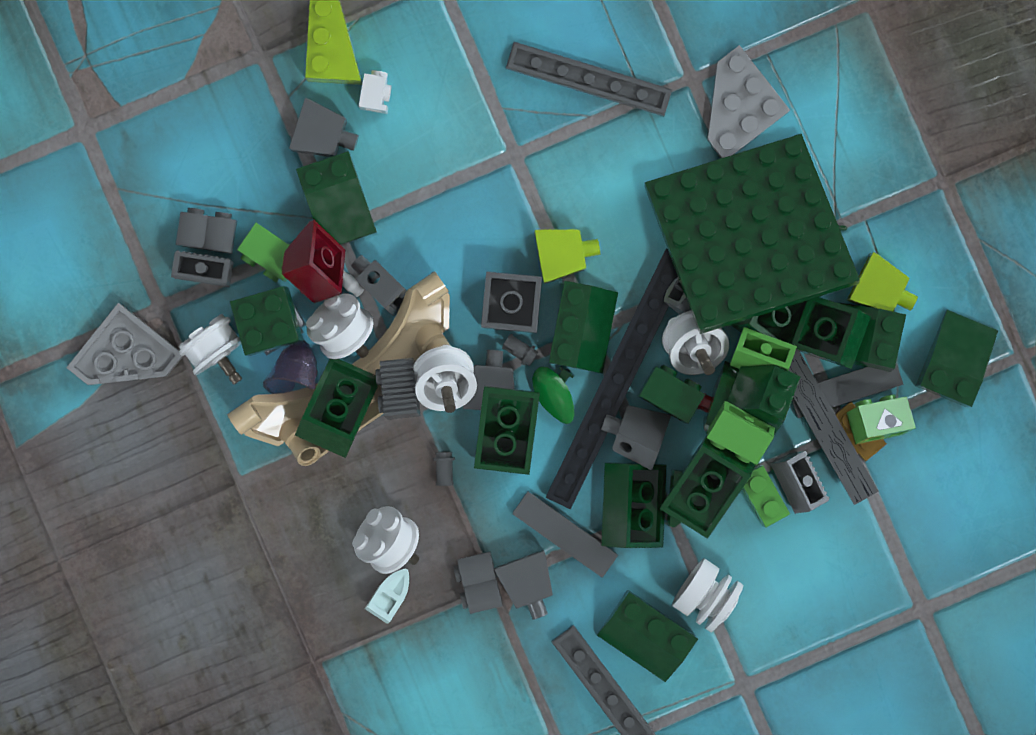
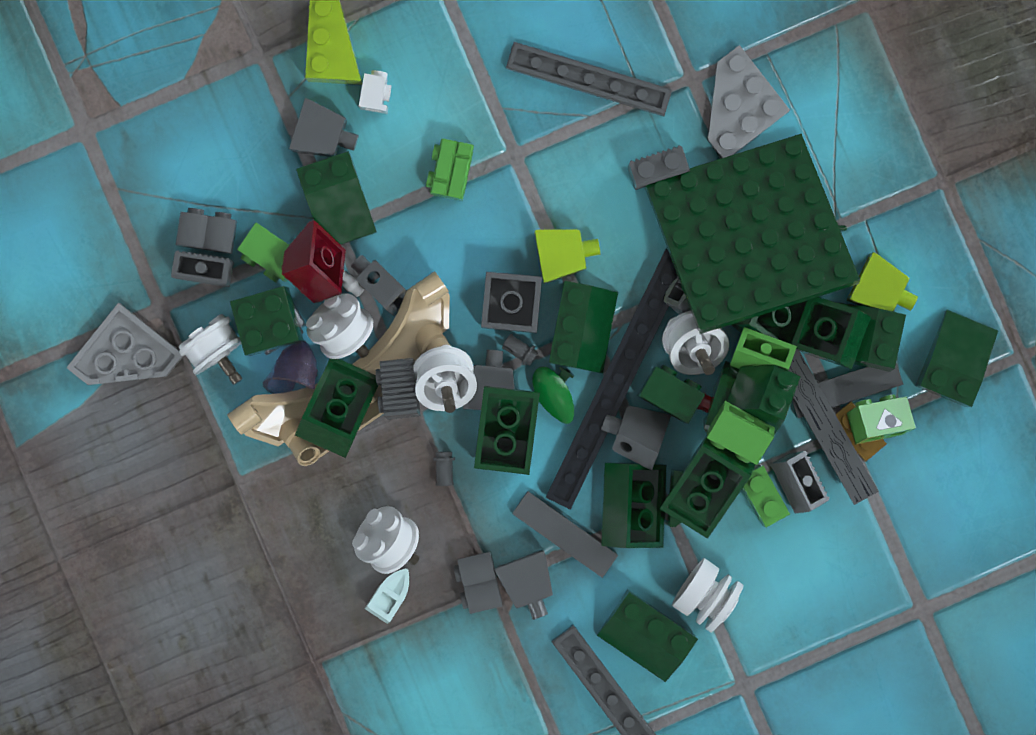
(451, 169): none -> bright green brick
(658, 167): none -> dark grey brick

